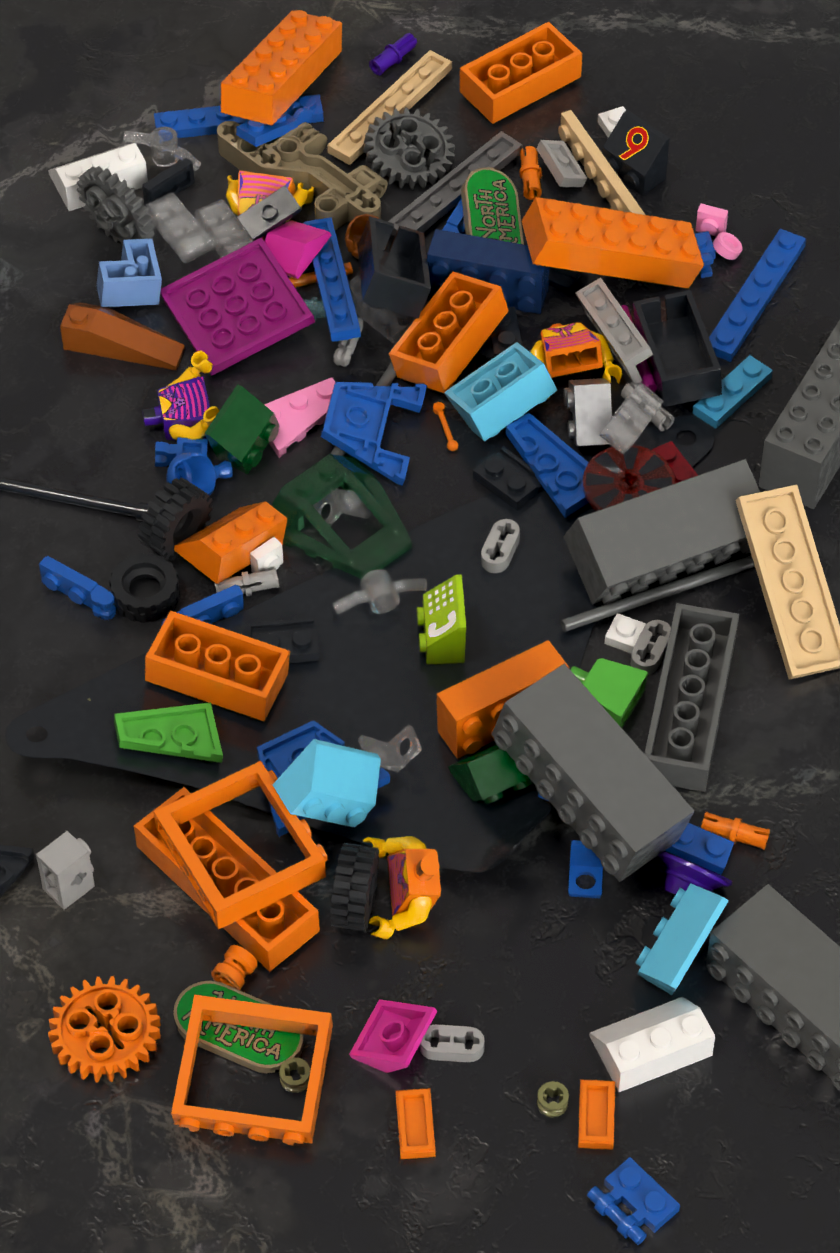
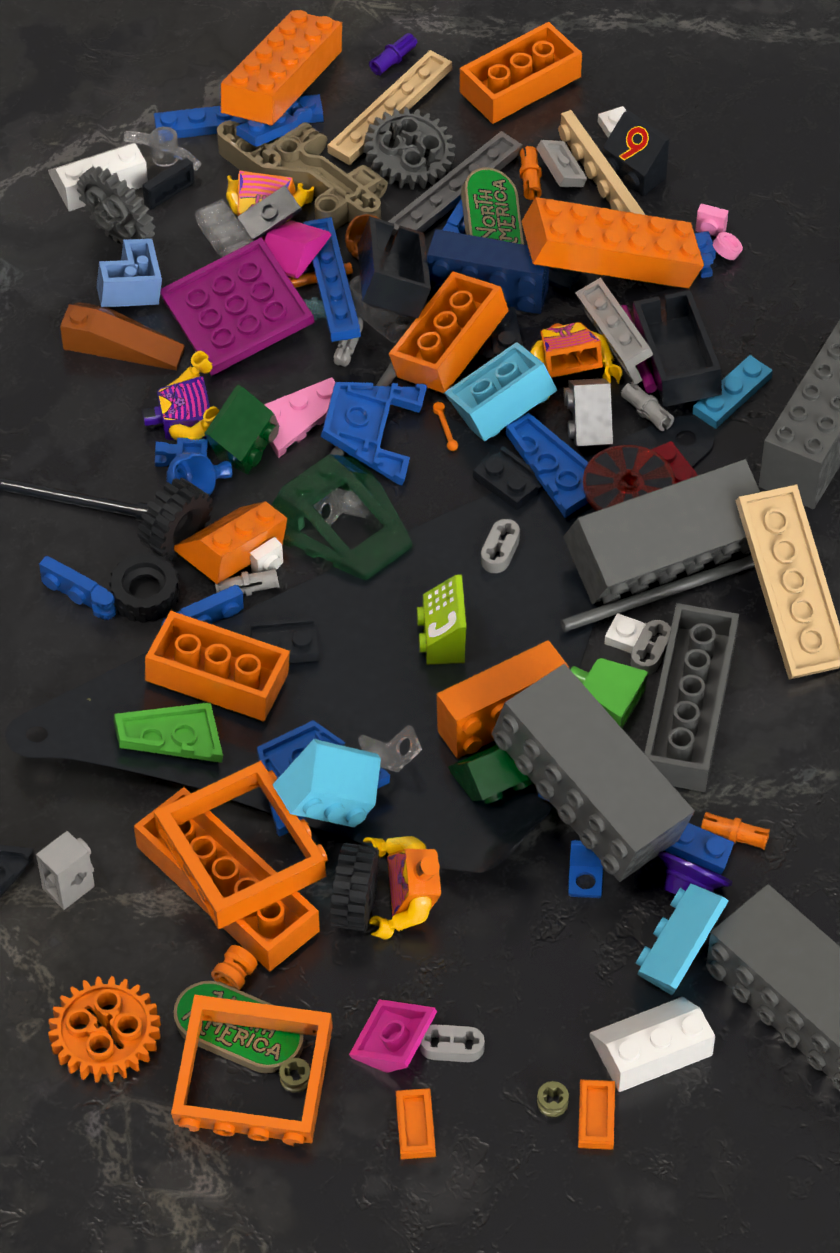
(179, 228): clear beam -> none
(379, 592): clear piece -> none
(631, 418): clear beam -> none
(640, 1194): blue plate -> none
(756, 294): blue plate -> none

